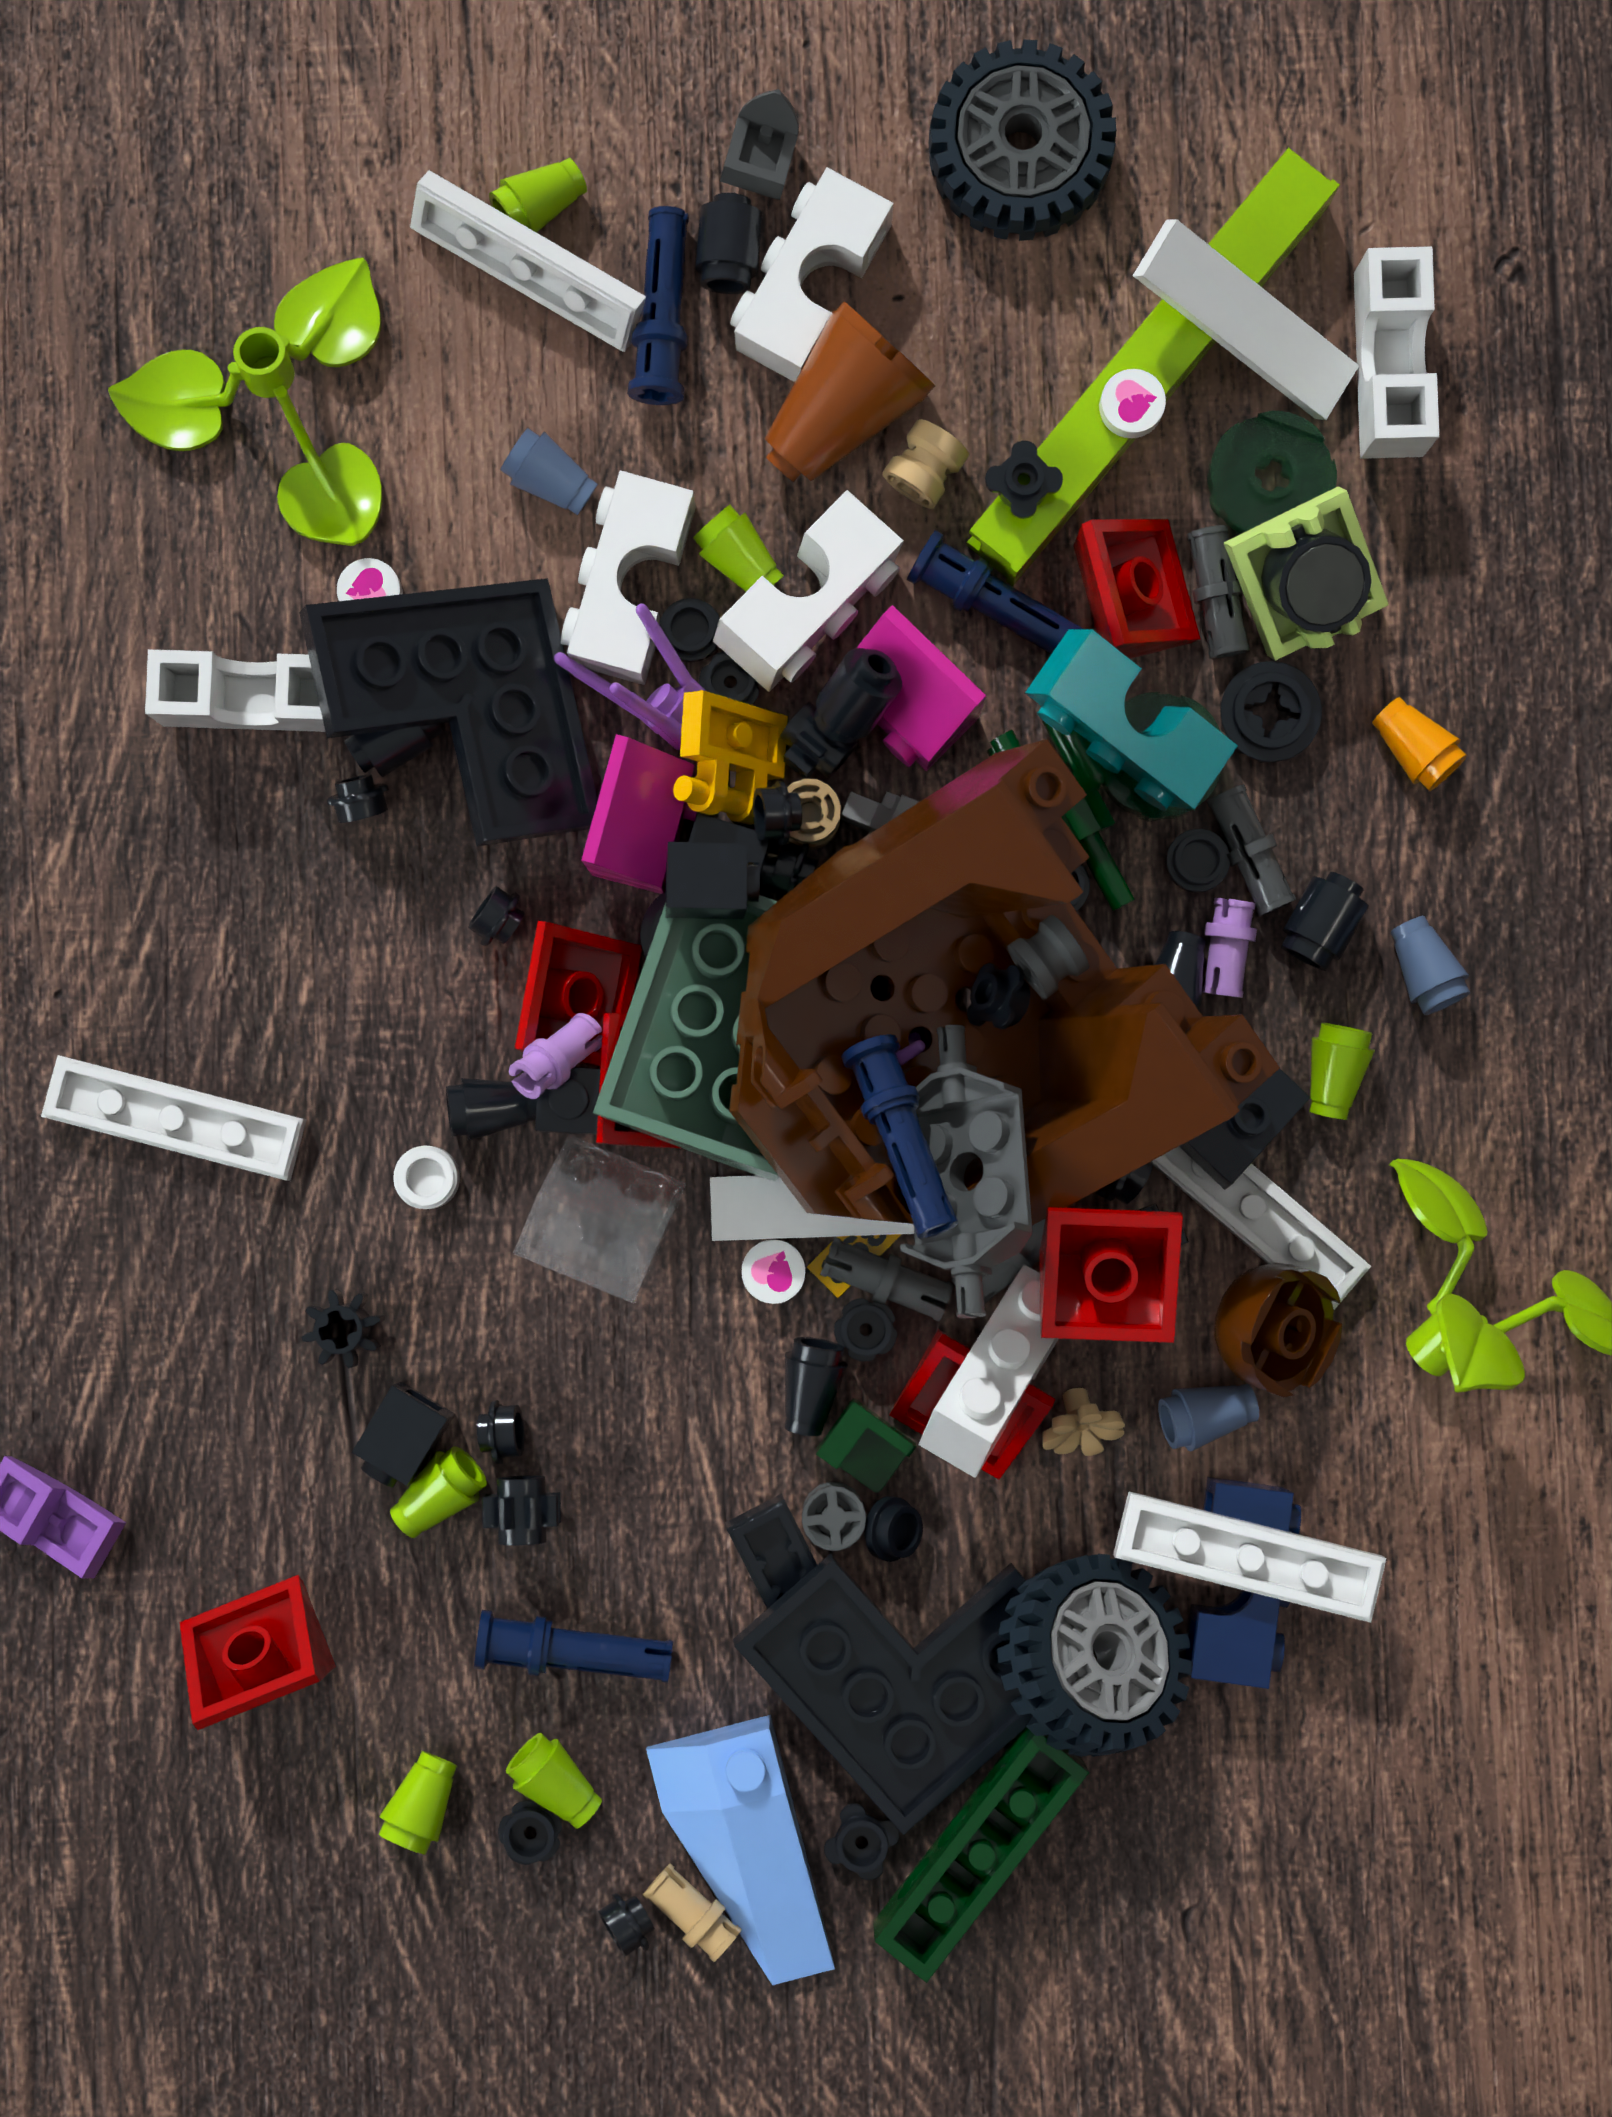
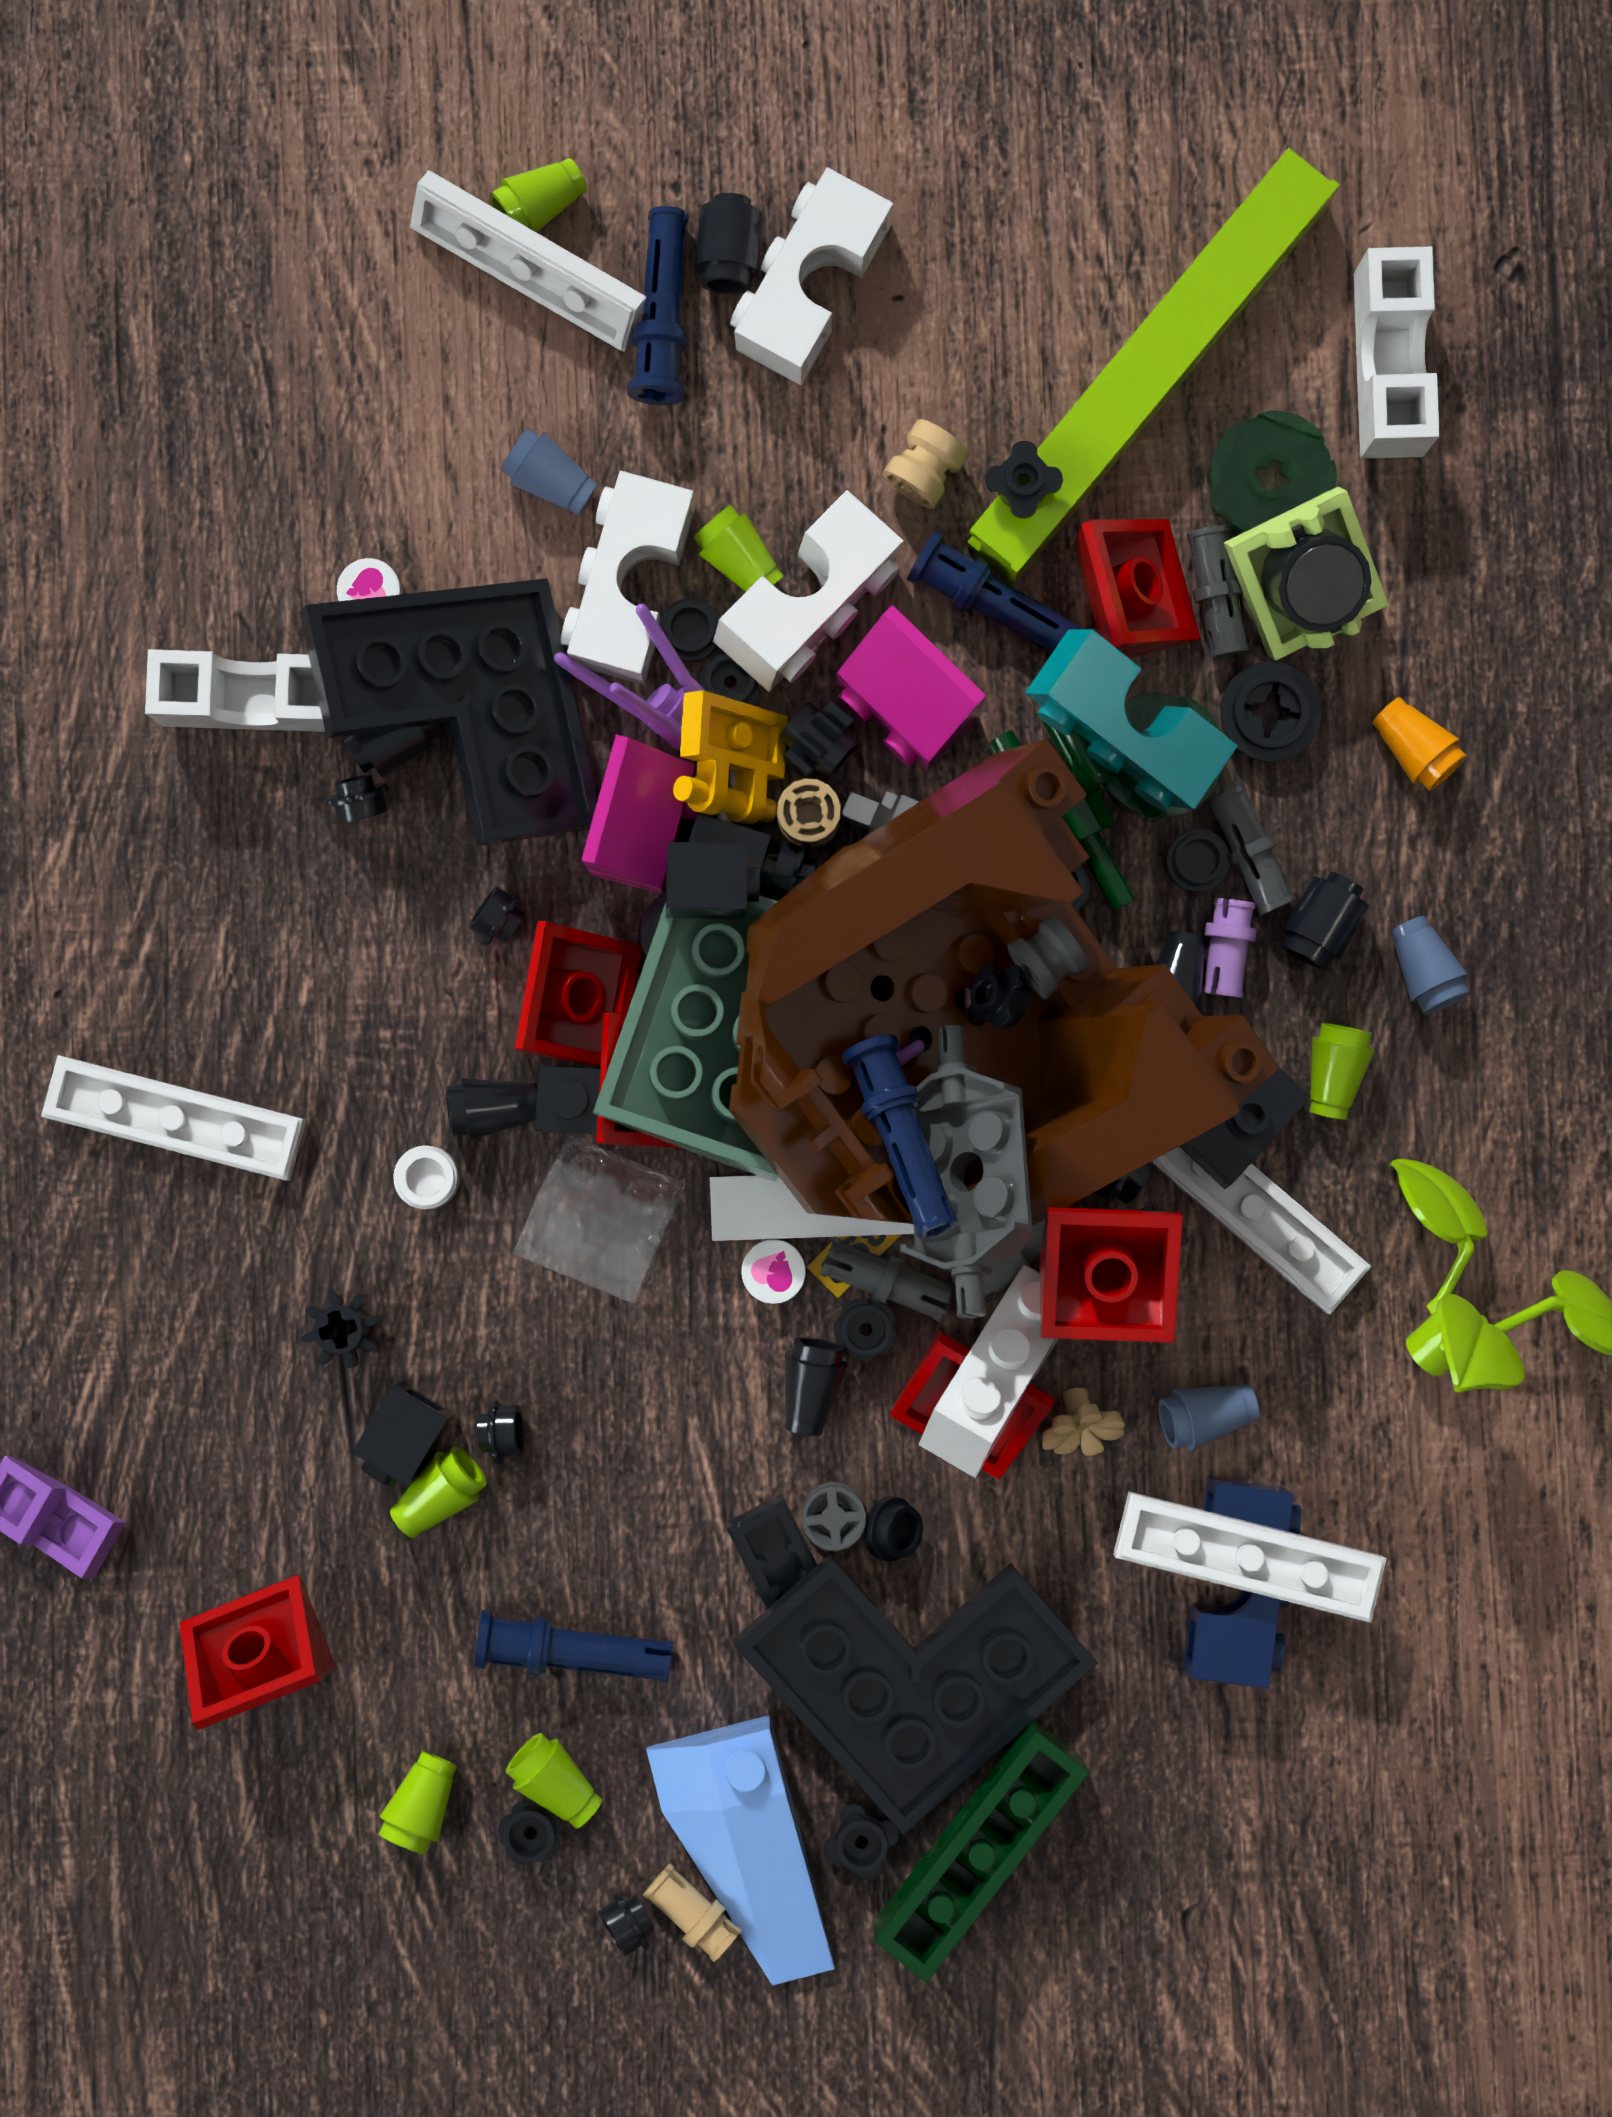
(180, 394): lime plant -> none
(521, 1510): black gear -> none
(549, 1061): lavender pin -> none
(762, 145): dark grey plate -> none
(776, 812): black plate -> none
(842, 396): dark orange cone -> none
(857, 695): black brick -> none
(865, 1446): dark green panel -> none
(1031, 95): wheel -> none
(1052, 1637): wheel -> none
(1132, 403): white tile -> none
(1245, 319): white tile -> none
(1278, 1327): reddish brown cylinder -> none

